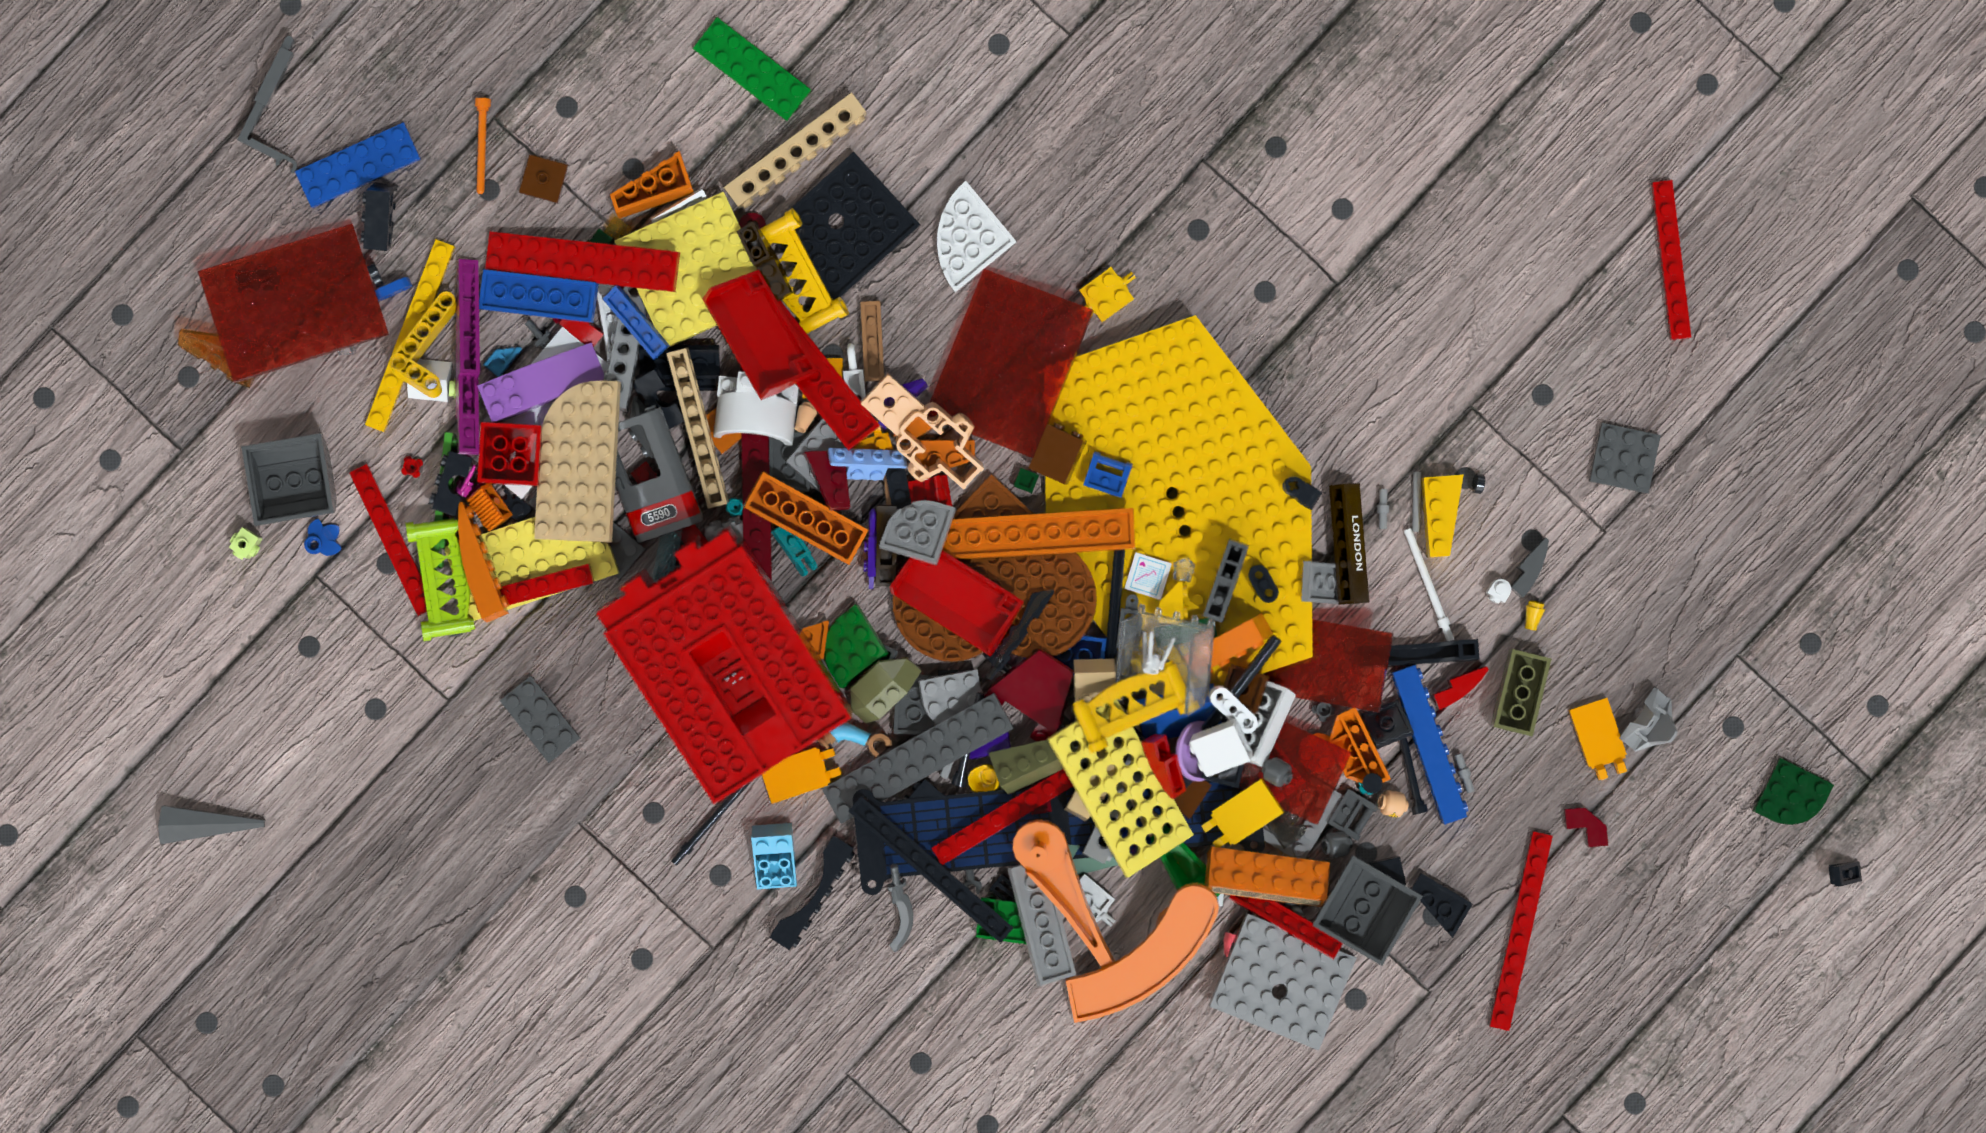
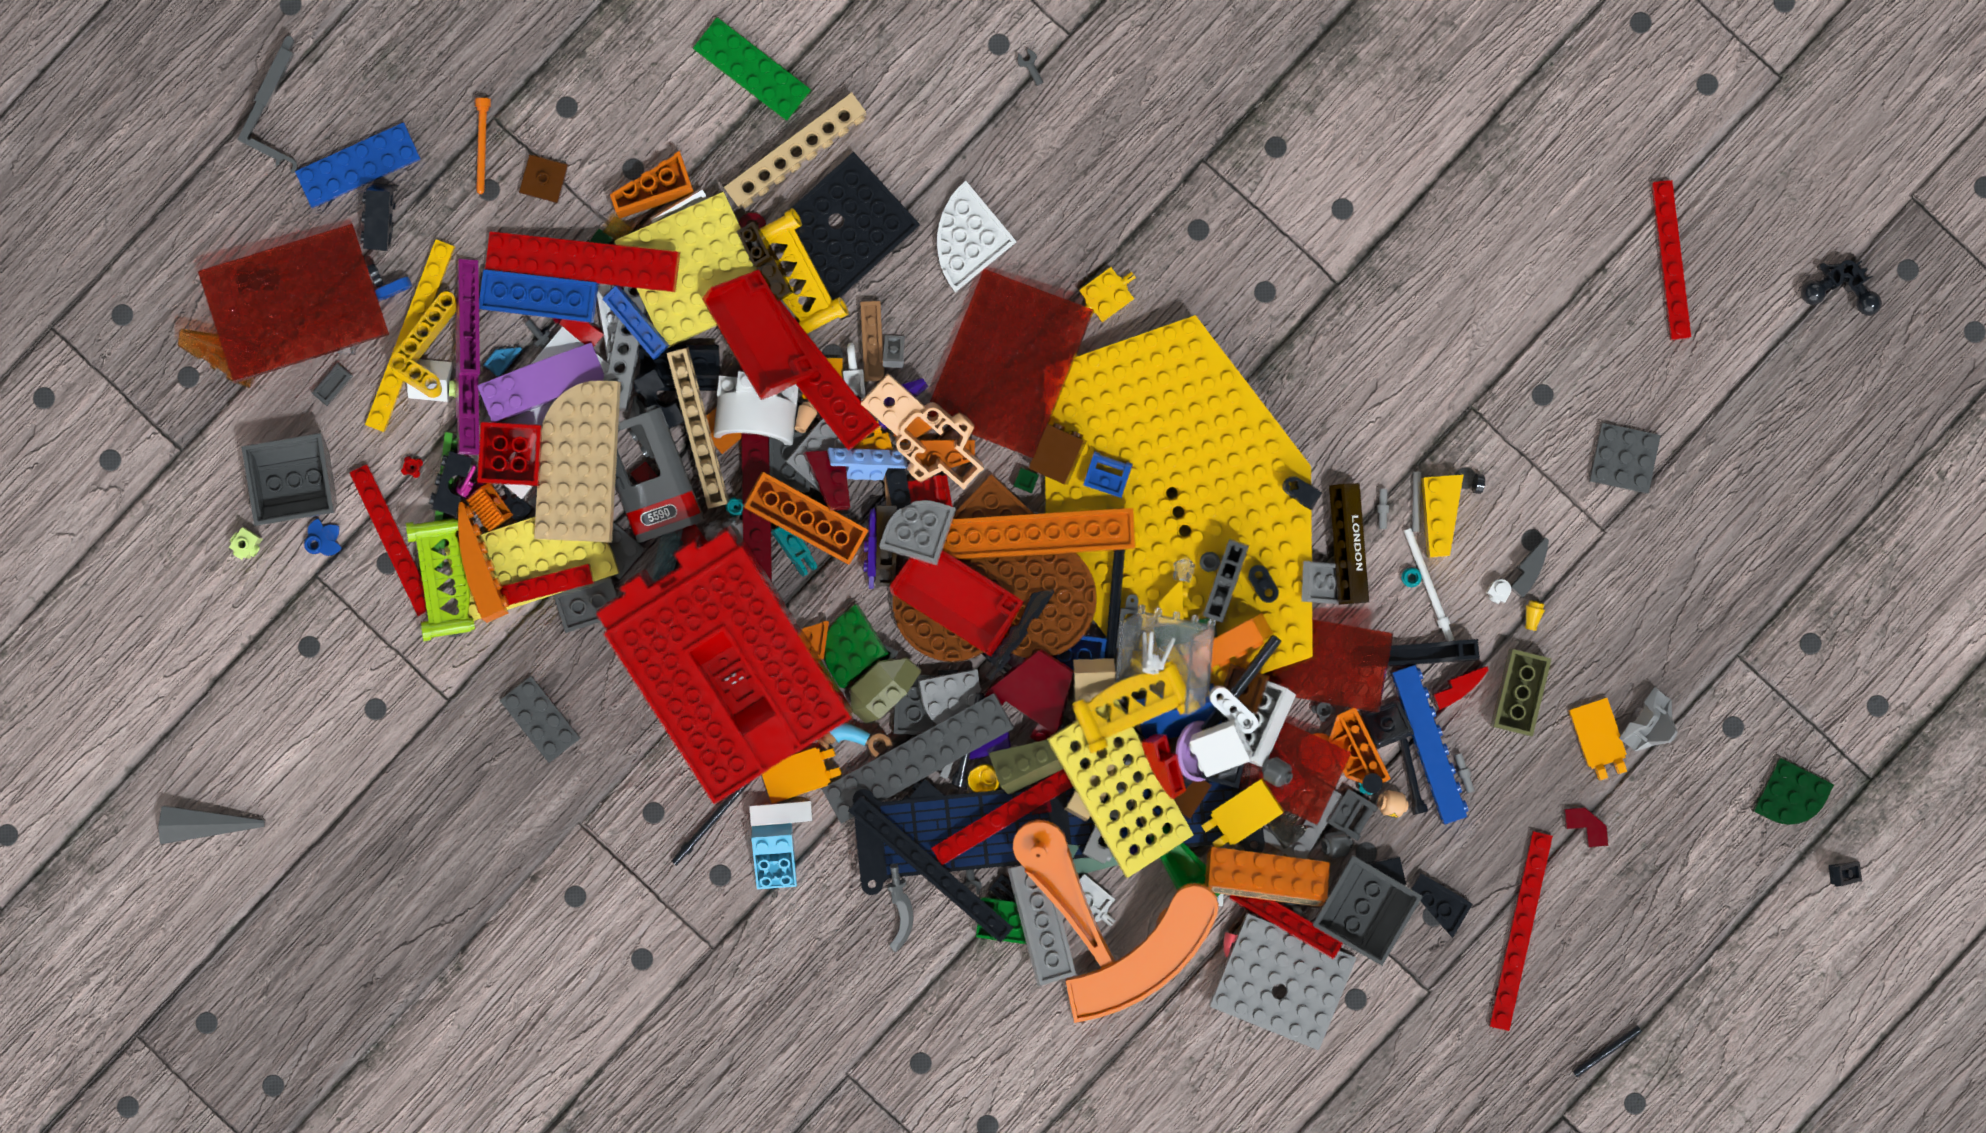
(332, 384): none -> dark grey tile
(580, 605): none -> dark grey plate
(780, 813): none -> white slope
(790, 927): black arch -> none
(893, 351): none -> light grey slope
(1030, 66): none -> dark grey bar
(1148, 576): white sticker -> none
(1209, 561): none -> dark grey plate
(1416, 573): none -> teal plate
(1607, 1051): none -> black bar
(1867, 302): none -> black piece

